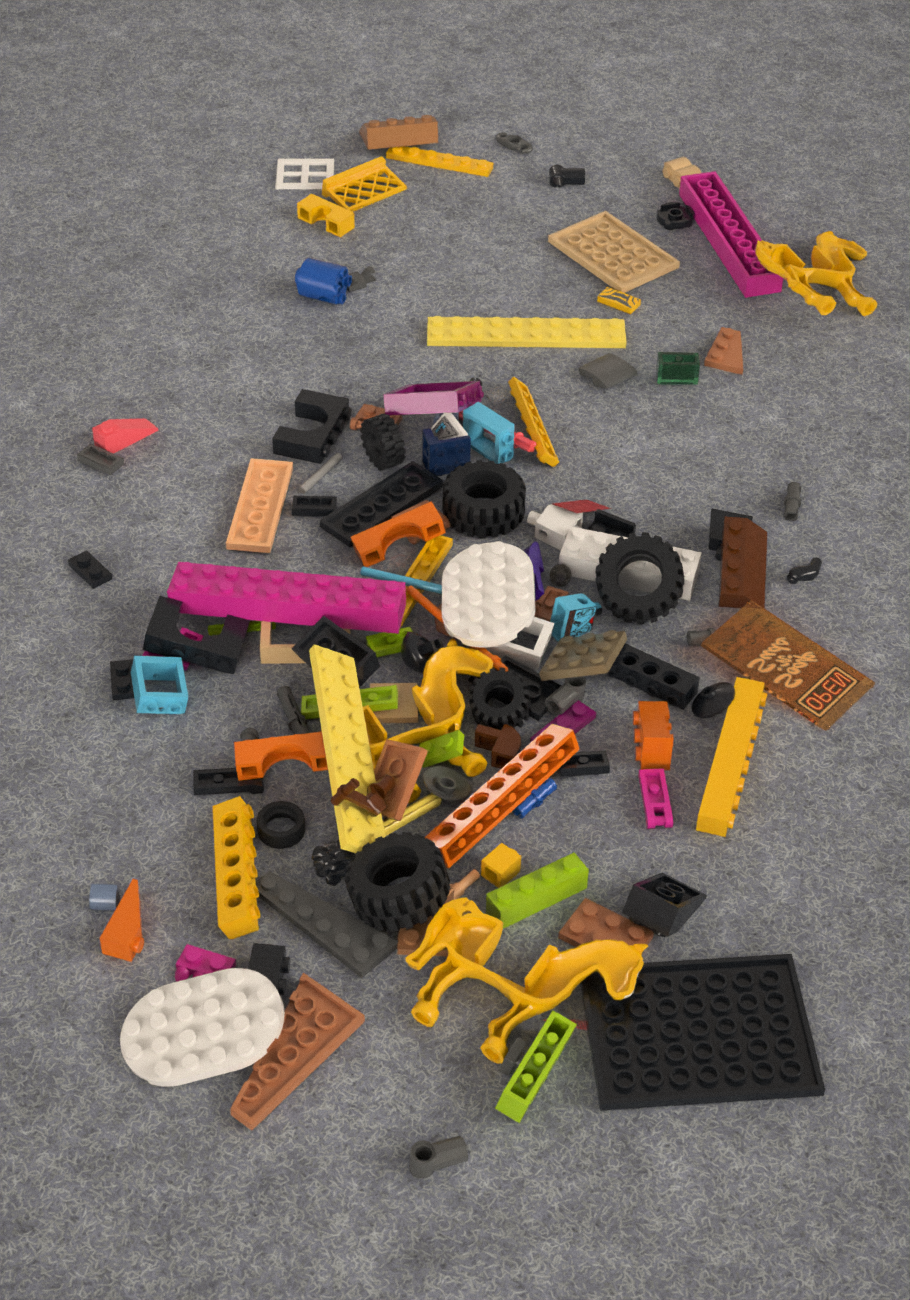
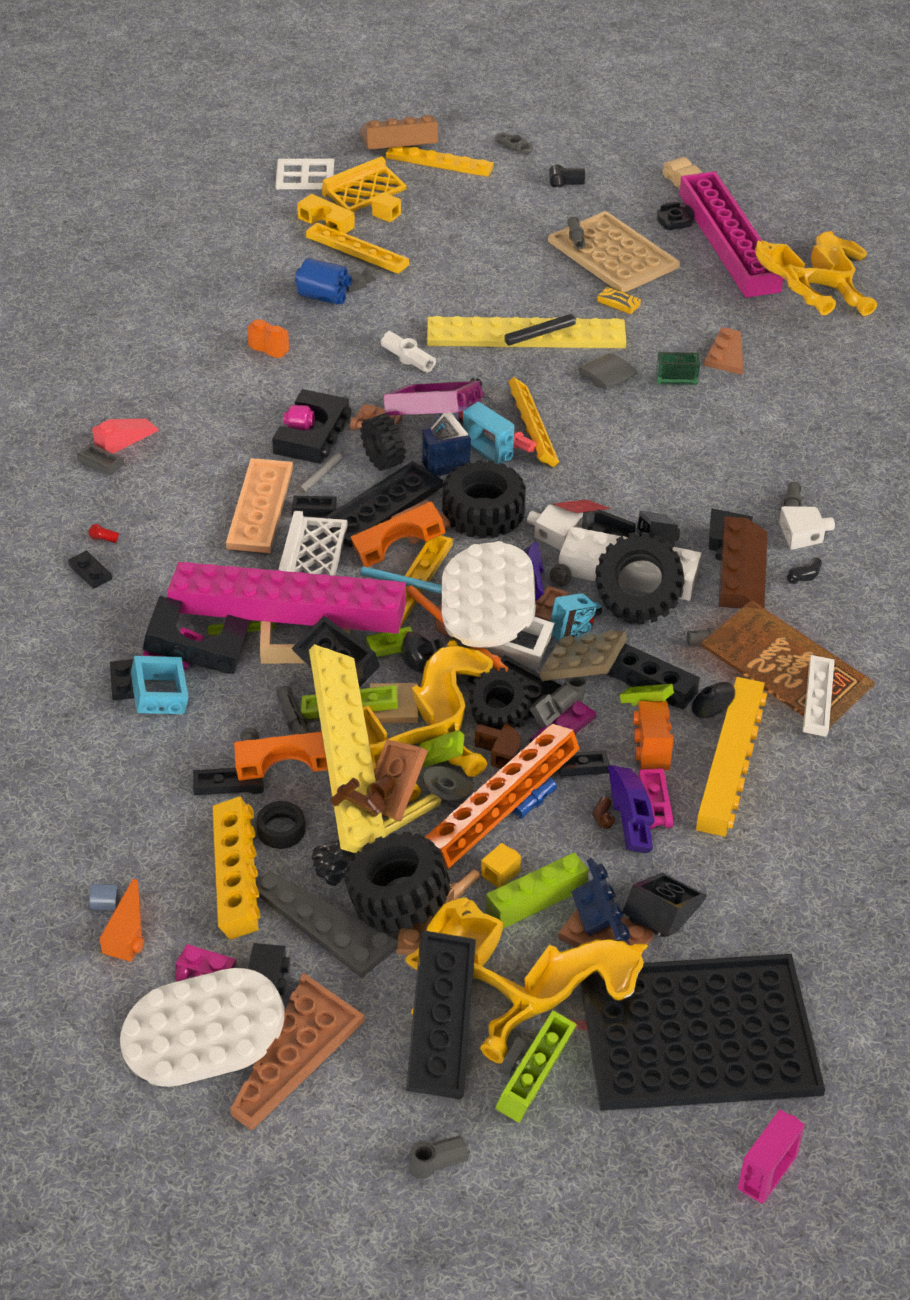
(100, 533): none -> red arm
(268, 338): none -> orange brick
(296, 549): none -> white fence
(299, 417): none -> dark pink head
(357, 248): none -> yellow plate
(386, 207): none -> yellow brick
(408, 351): none -> white piece
(441, 1015): none -> black plate
(540, 329): none -> black axle
(544, 711): none -> dark grey plate
(576, 233): none -> dark grey pin
(597, 906): none -> dark blue bracket
(601, 815): none -> reddish brown arm
(635, 808): none -> dark purple slope
(646, 693): none -> lime plate
(658, 525): none -> black brick
(771, 1156): none -> dark pink window
(804, 526): none -> white torso
(818, 696): none -> white plate

